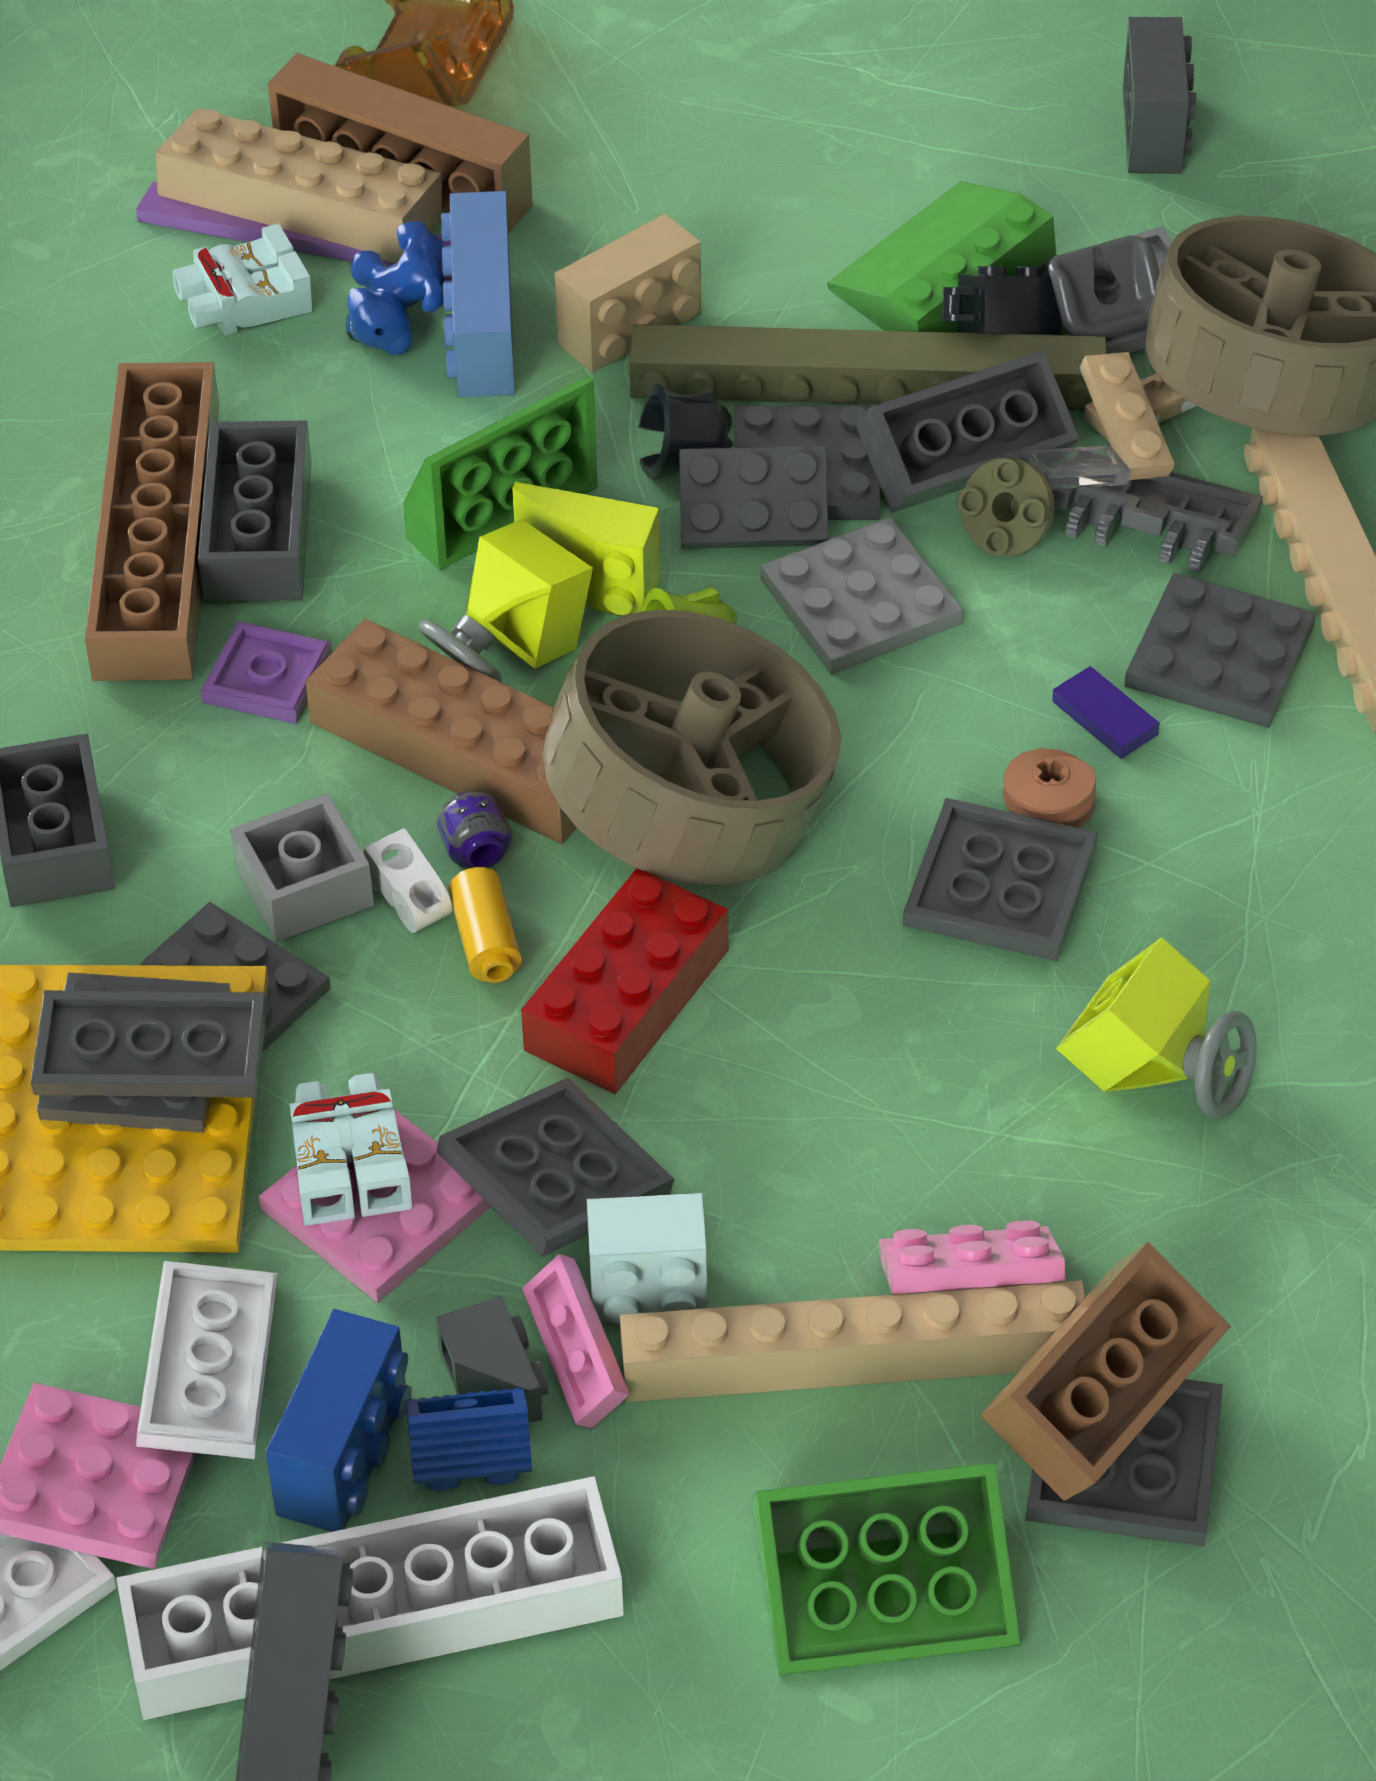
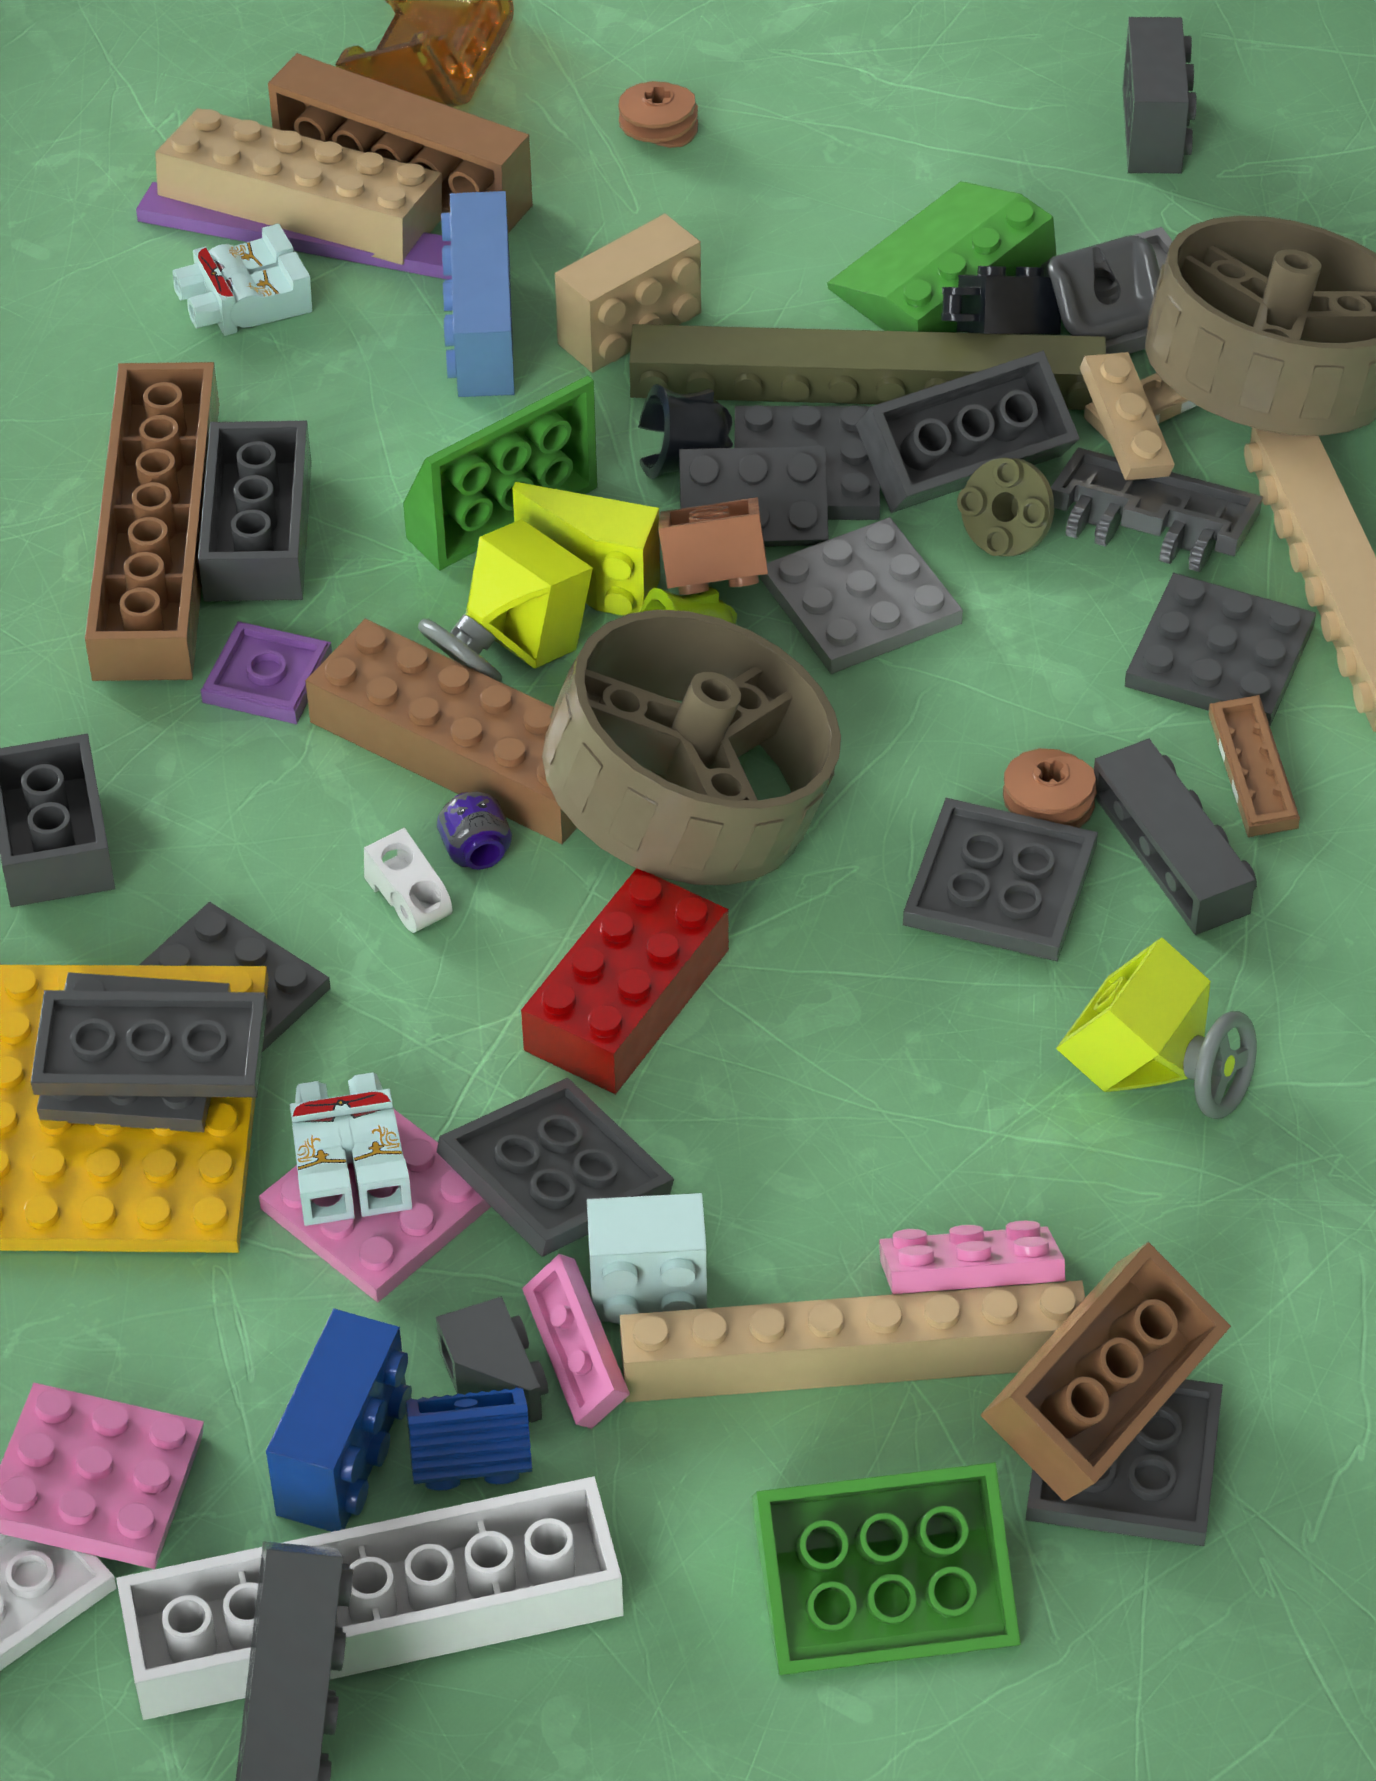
(207, 1360): white tile -> none
(302, 867): light grey brick -> none
(379, 311): blue animal -> none
(485, 924): yellow brick -> none
(659, 114): none -> nougat piece
(713, 545): none -> nougat brick
(1080, 466): clear tile -> none
(1105, 712): dark purple tile -> none
(1174, 836): none -> dark grey brick
(1253, 766): none -> medium nougat plate

